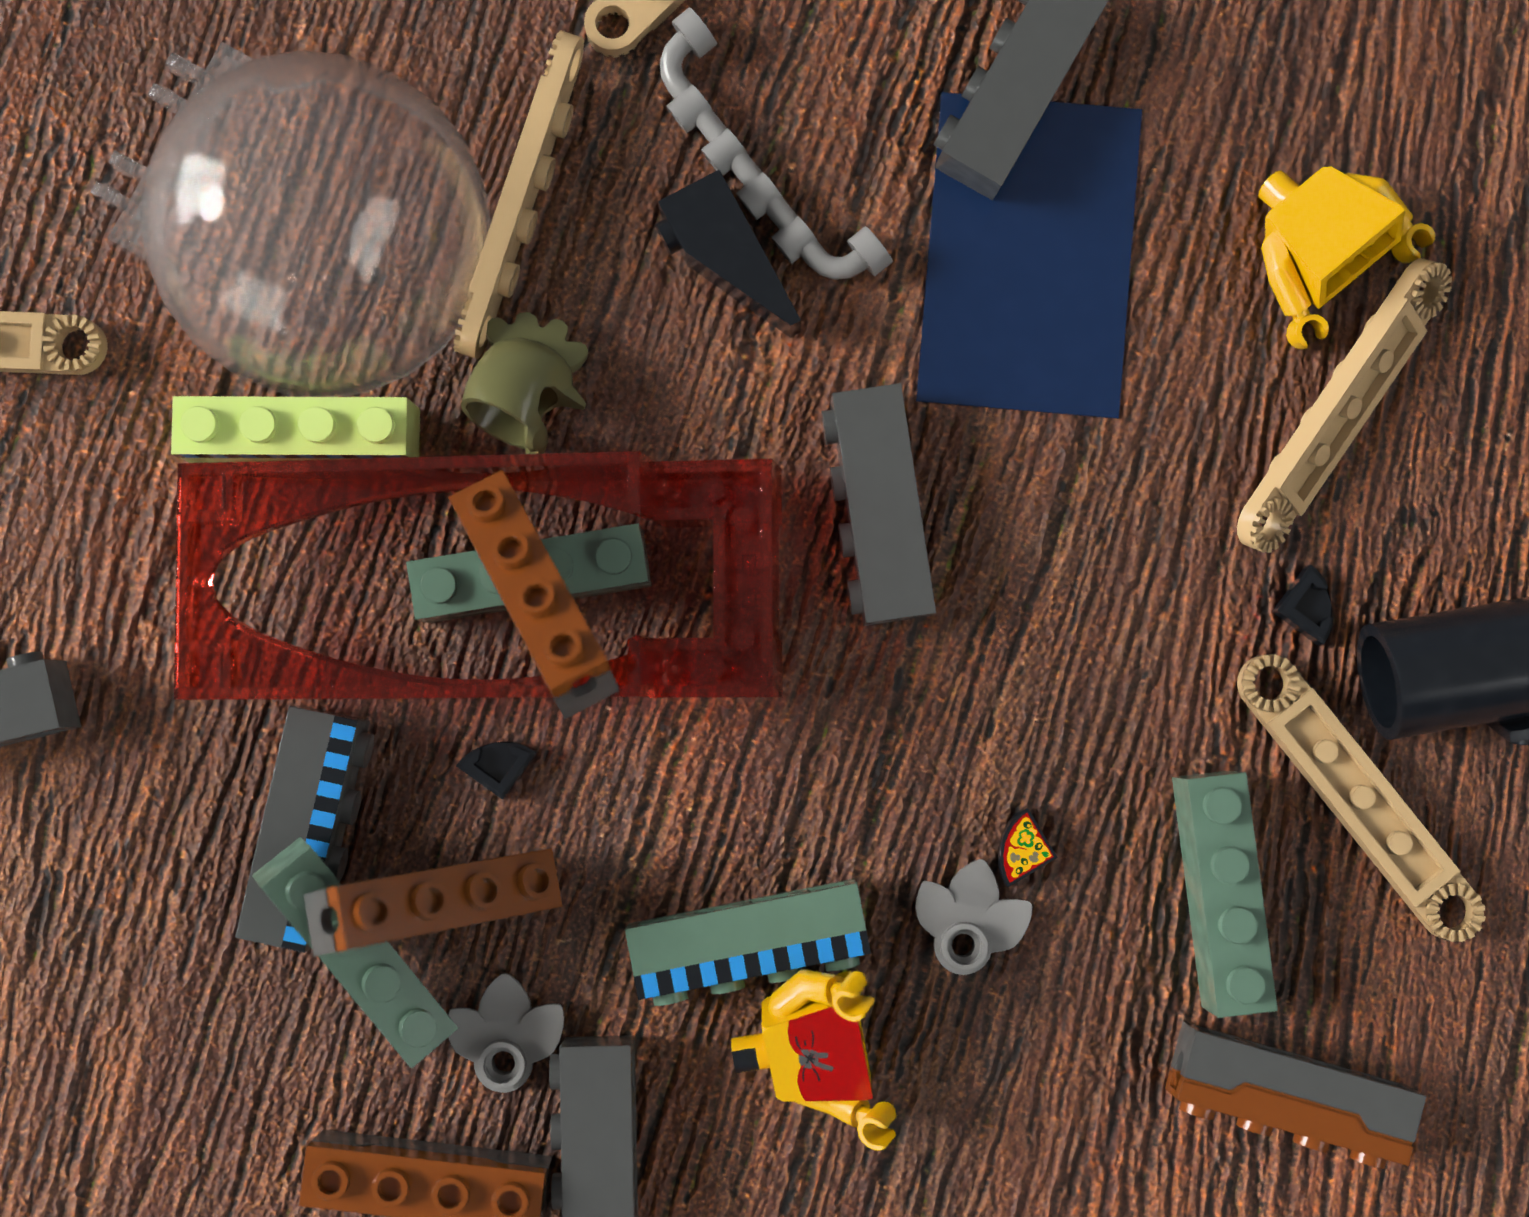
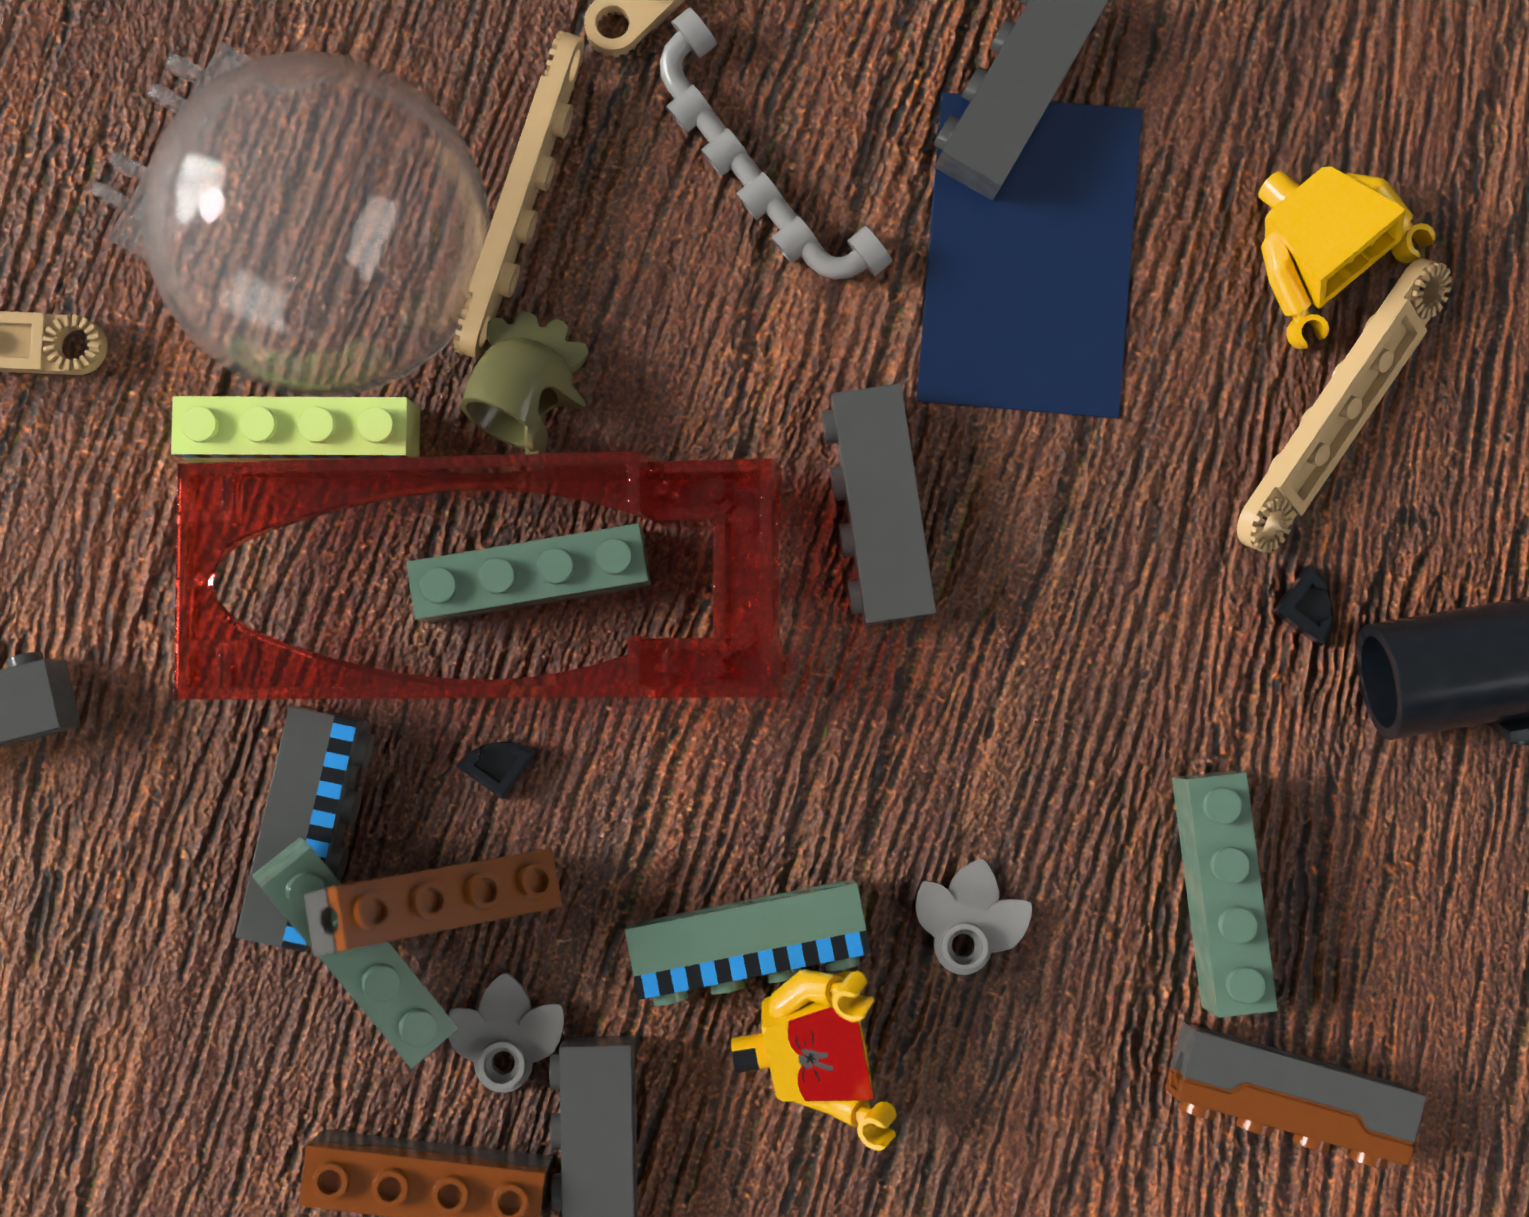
(534, 594): dark orange piece -> none
(721, 247): black slope -> none
(1022, 848): tile -> none
(1361, 798): tan plate -> none

